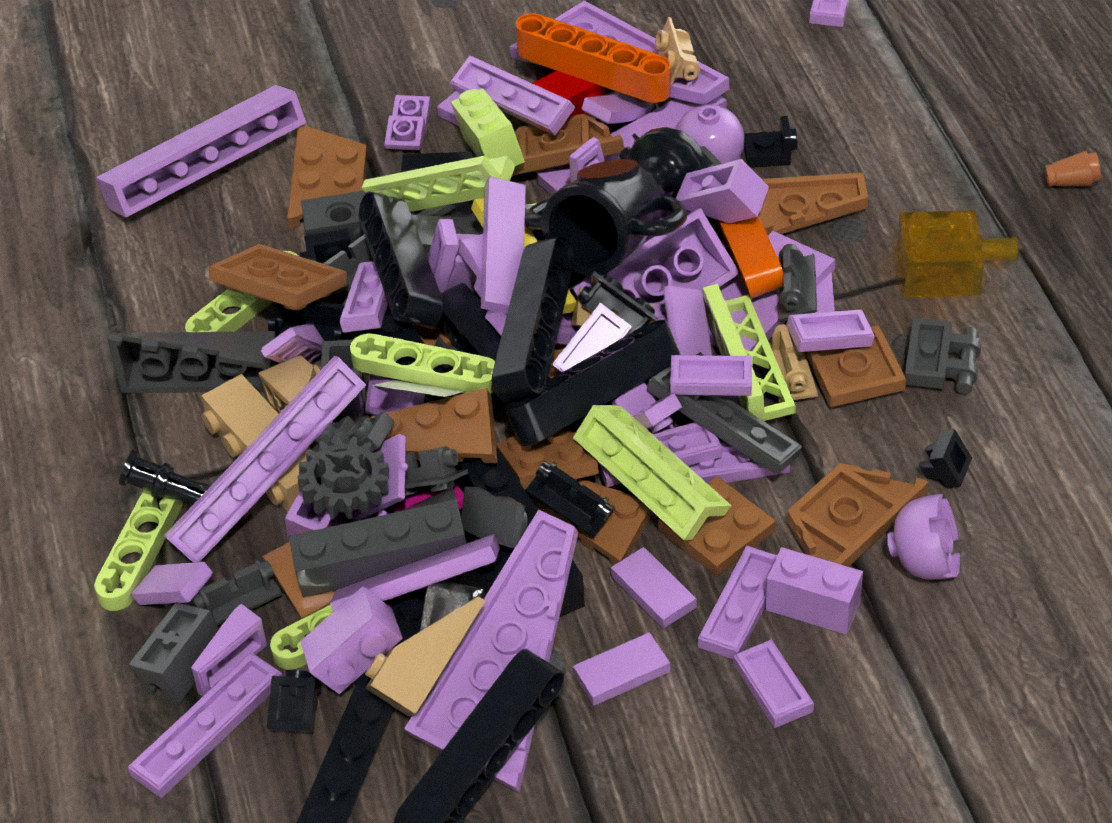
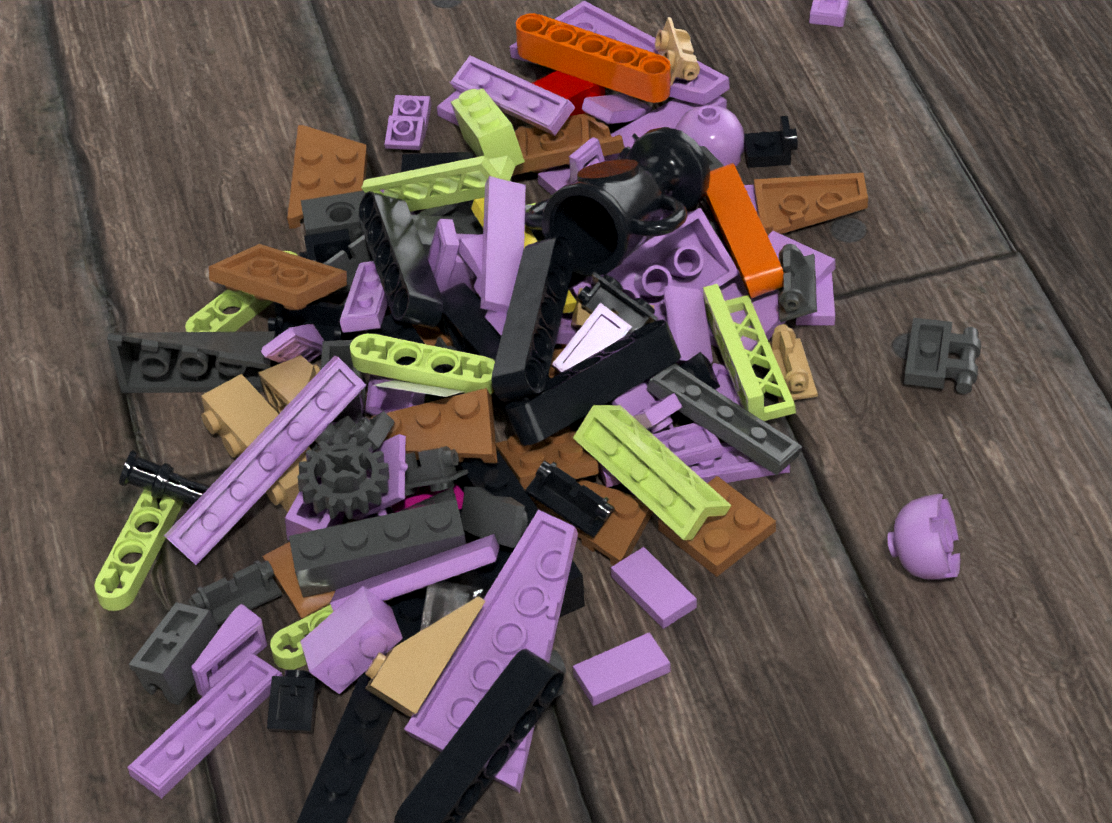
(172, 583): lavender tile -> none
(200, 150): lavender brick -> none
(711, 375): lavender tile -> none
(724, 191): lavender slope -> none
(738, 605): lavender tile -> none
(773, 683): lavender tile -> none
(814, 590): lavender brick -> none
(830, 330): lavender tile -> none
(849, 512): medium nougat wing -> none
(857, 372): medium nougat plate -> none
(946, 254): clear yellow brick -> none
(947, 459): black tile -> none
(1075, 170): nougat cone -> none

